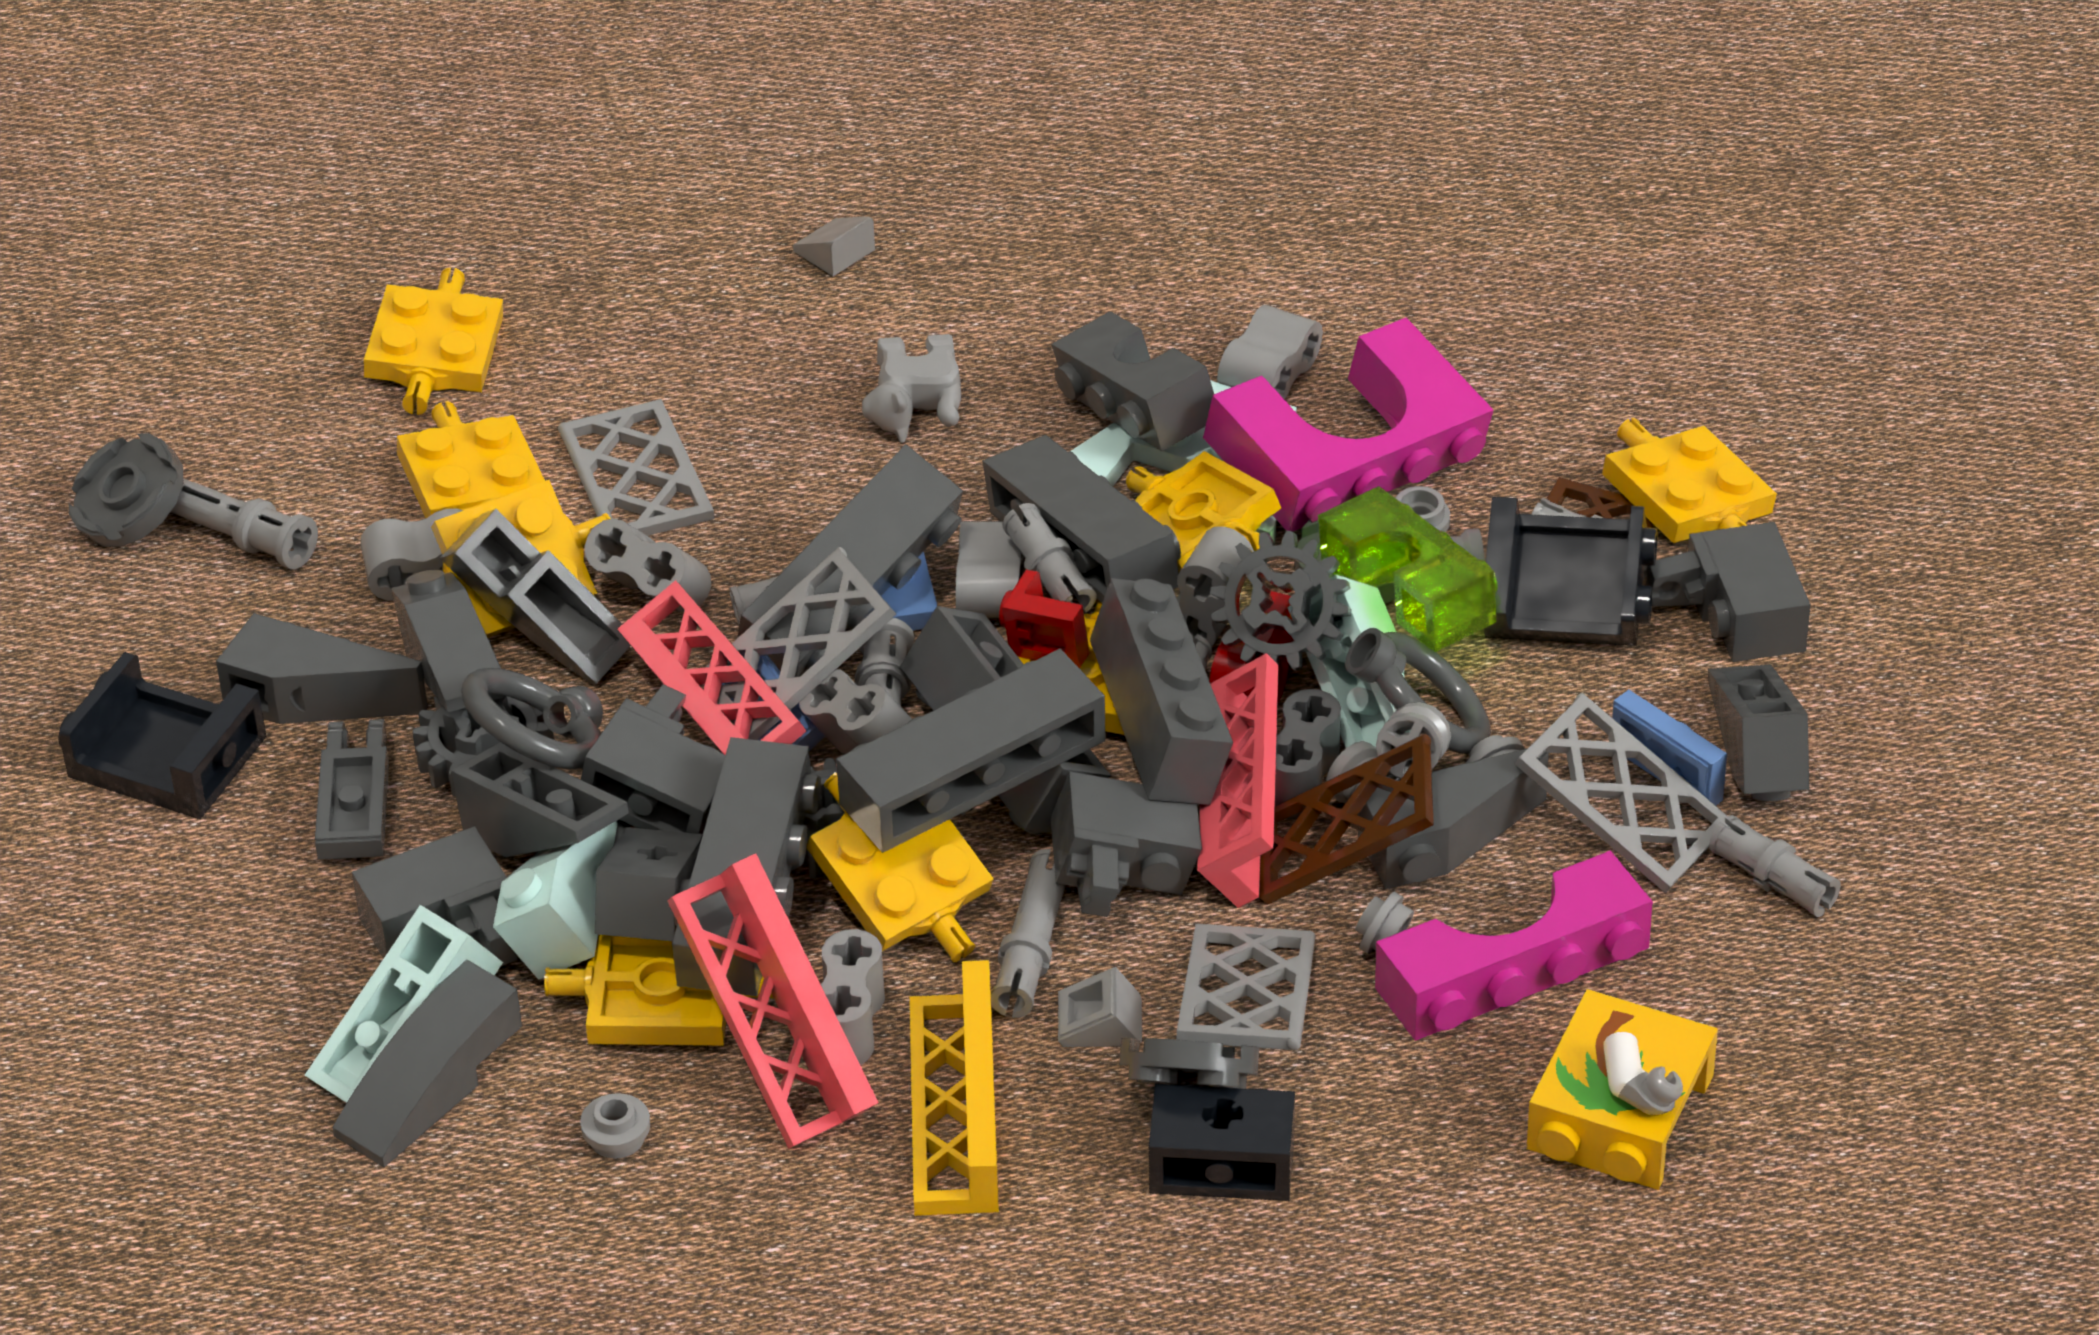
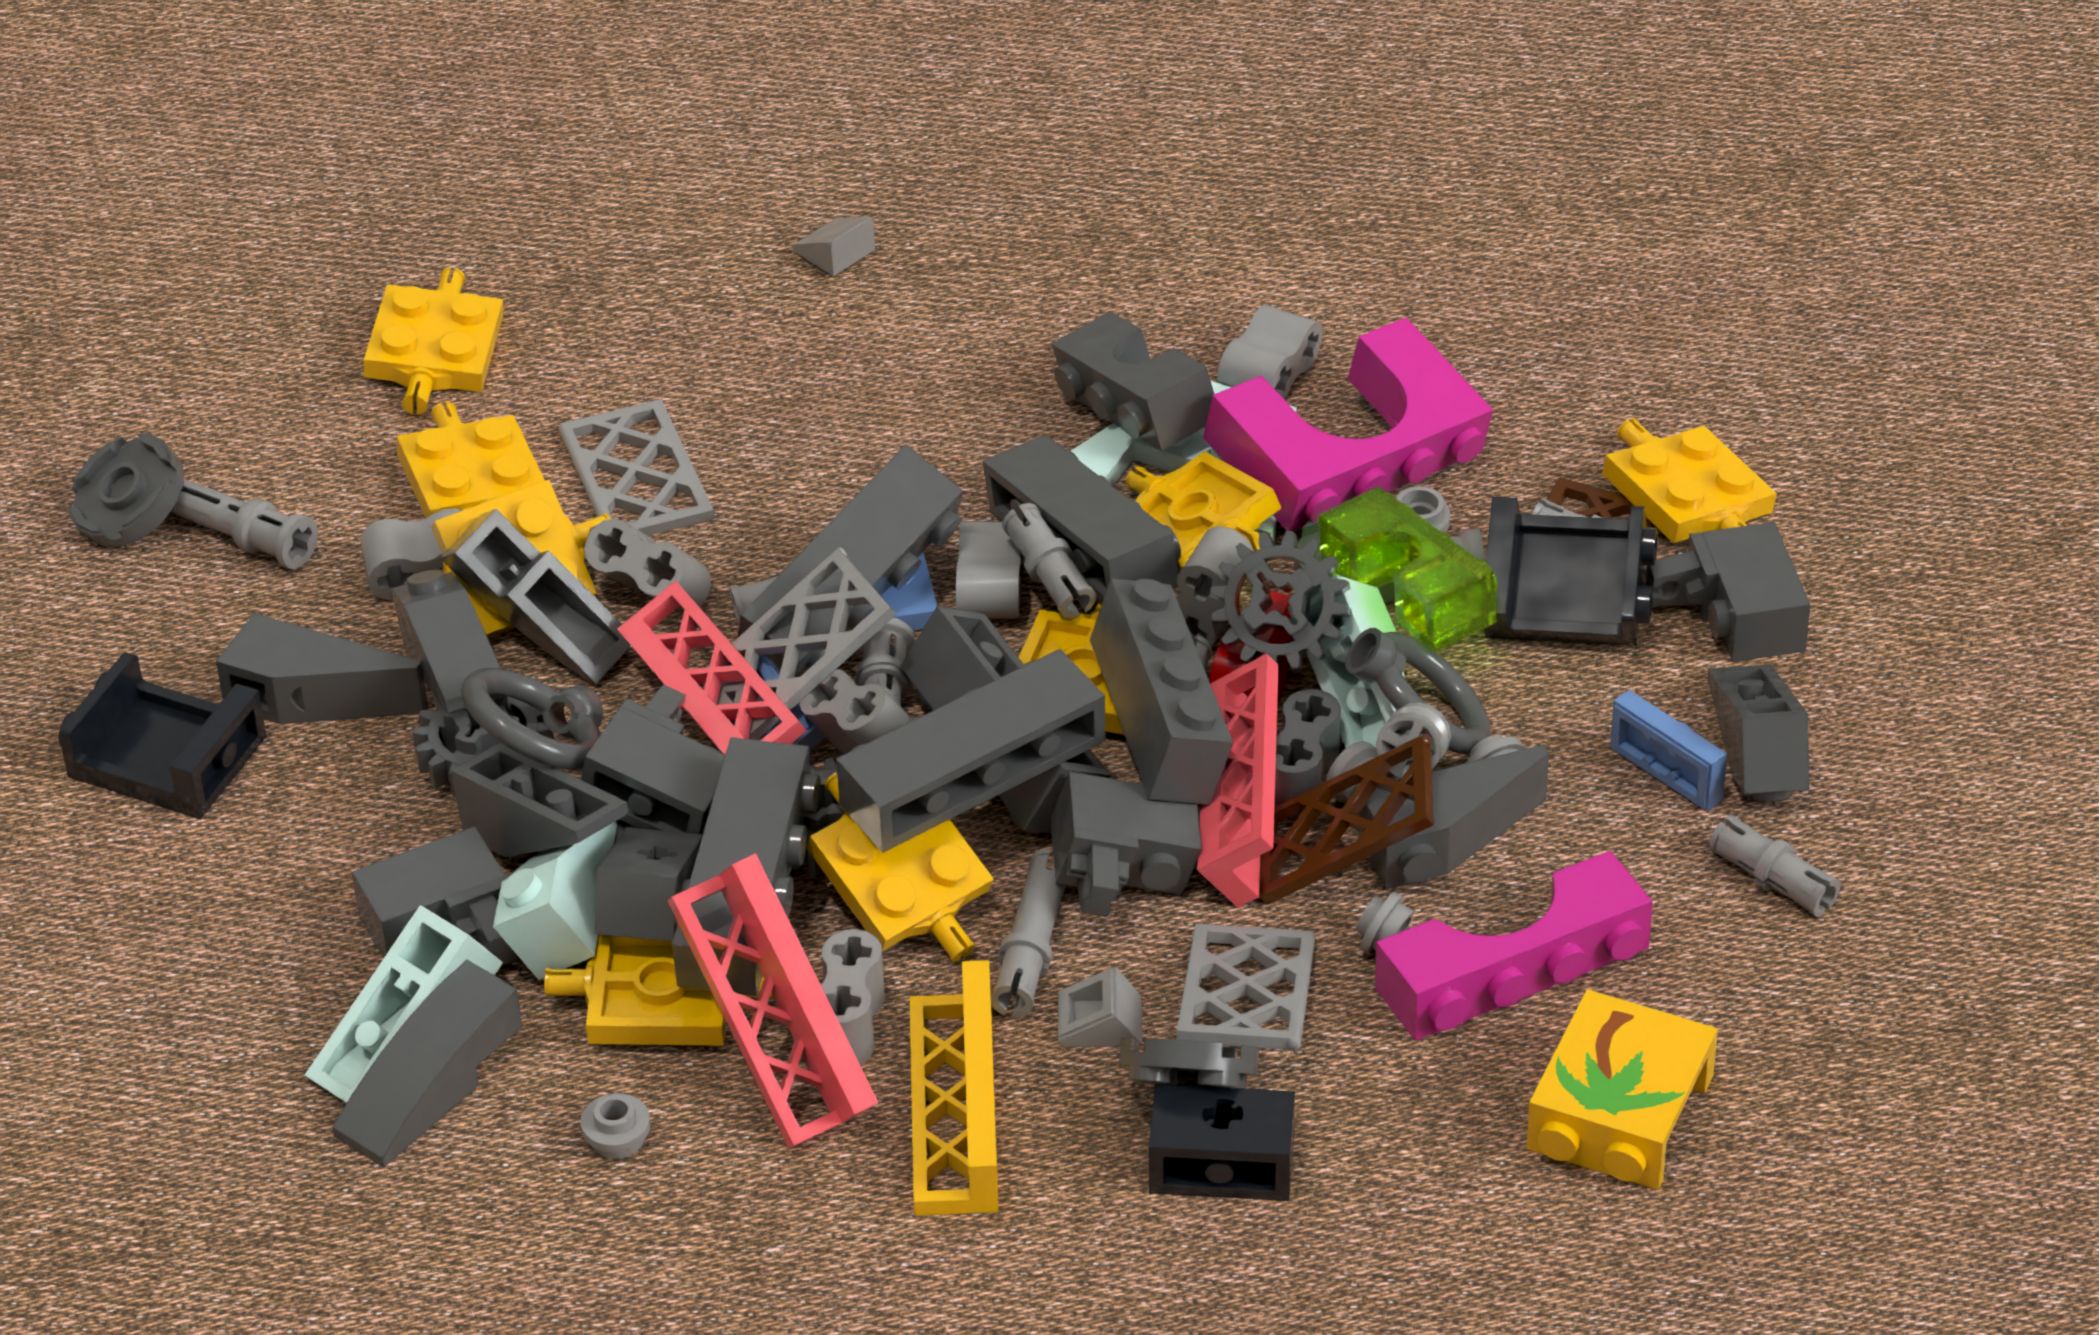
(352, 794): dark grey hinge -> none
(914, 383): light grey animal -> none
(1042, 624): red bracket -> none
(1575, 792): light grey window -> none
(1632, 1084): arm -> none

